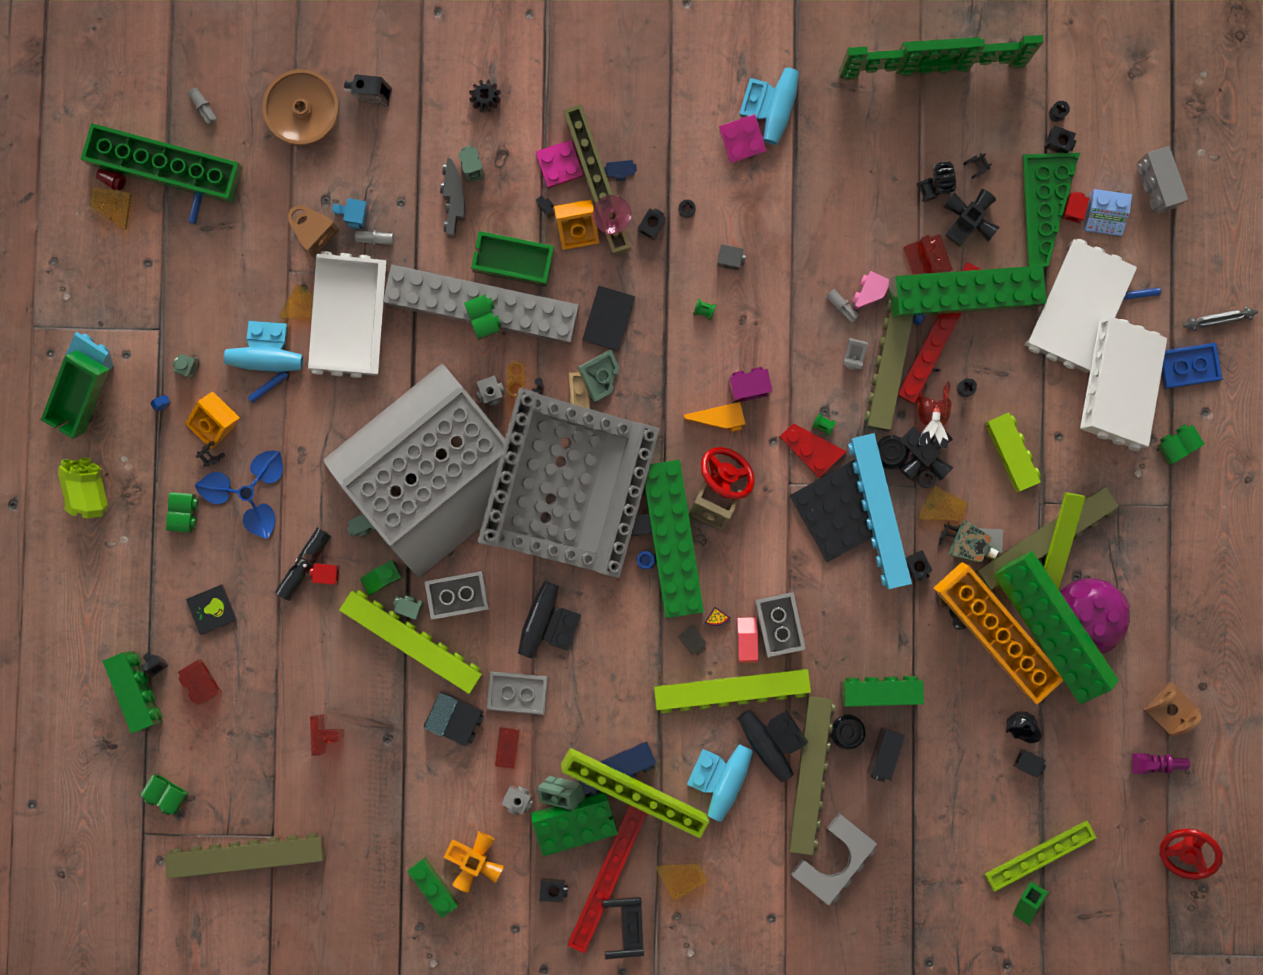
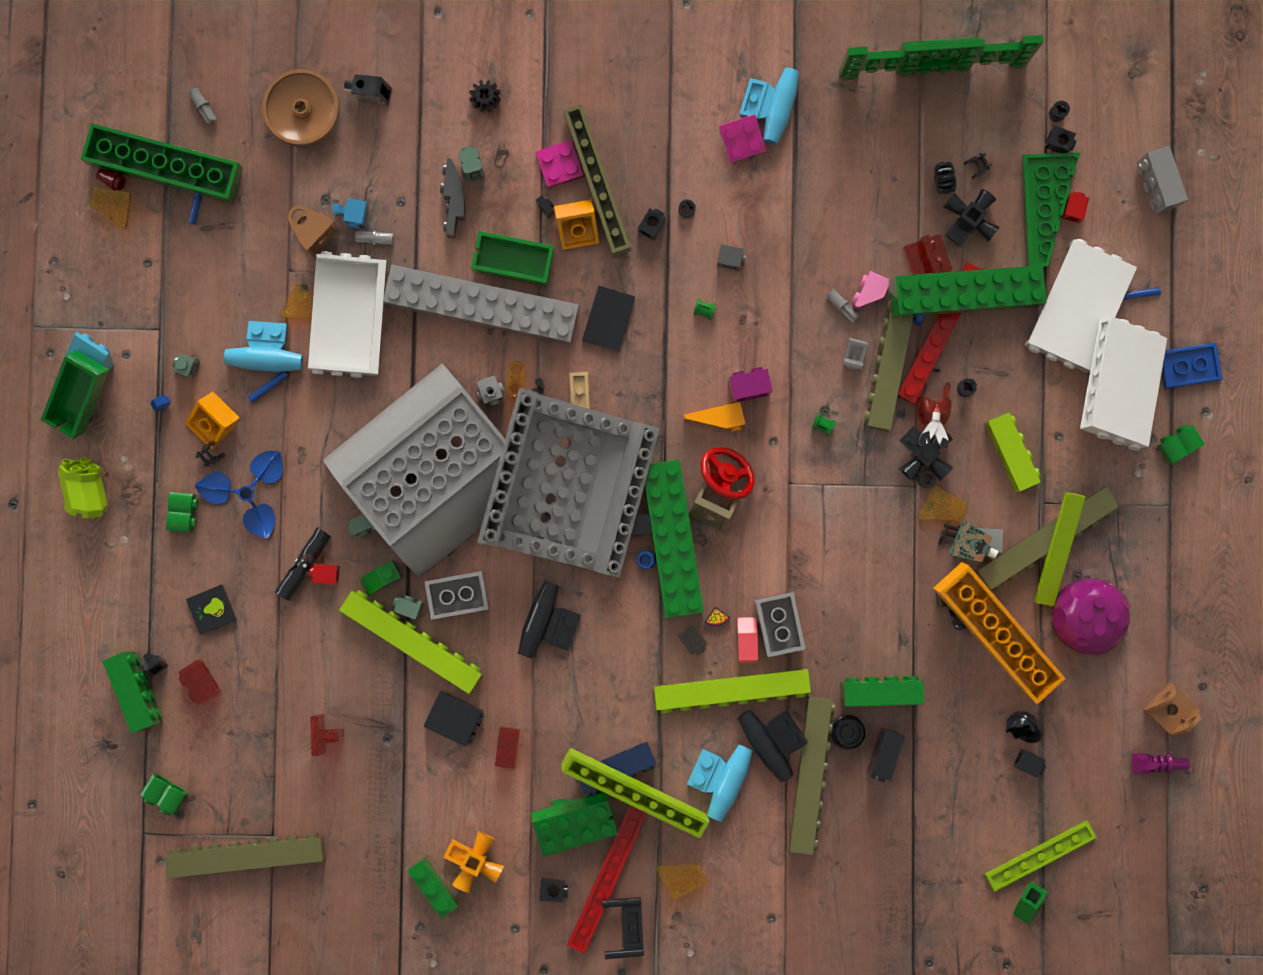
(440, 714): clear light blue tile -> none
(482, 317): green brick -> none
(514, 807): light grey brick -> none
(517, 693): light grey tile -> none
(561, 793): sand green brick -> none
(599, 375): sand green plate -> none
(608, 205): clear pink dish -> none
(620, 169): dark blue piece -> none
(812, 449): red wing -> none
(829, 885): light grey arch -> none
(834, 512): black plate -> none
(880, 511): medium azure brick -> none
(892, 452): black piece -> none
(912, 559): black brick -> none
(927, 190): black bush -> none
(1056, 628): green brick -> none
(1107, 212): light blue slope -> none
(1190, 852): red piece -> none
(1220, 318): dark grey wheel -> none

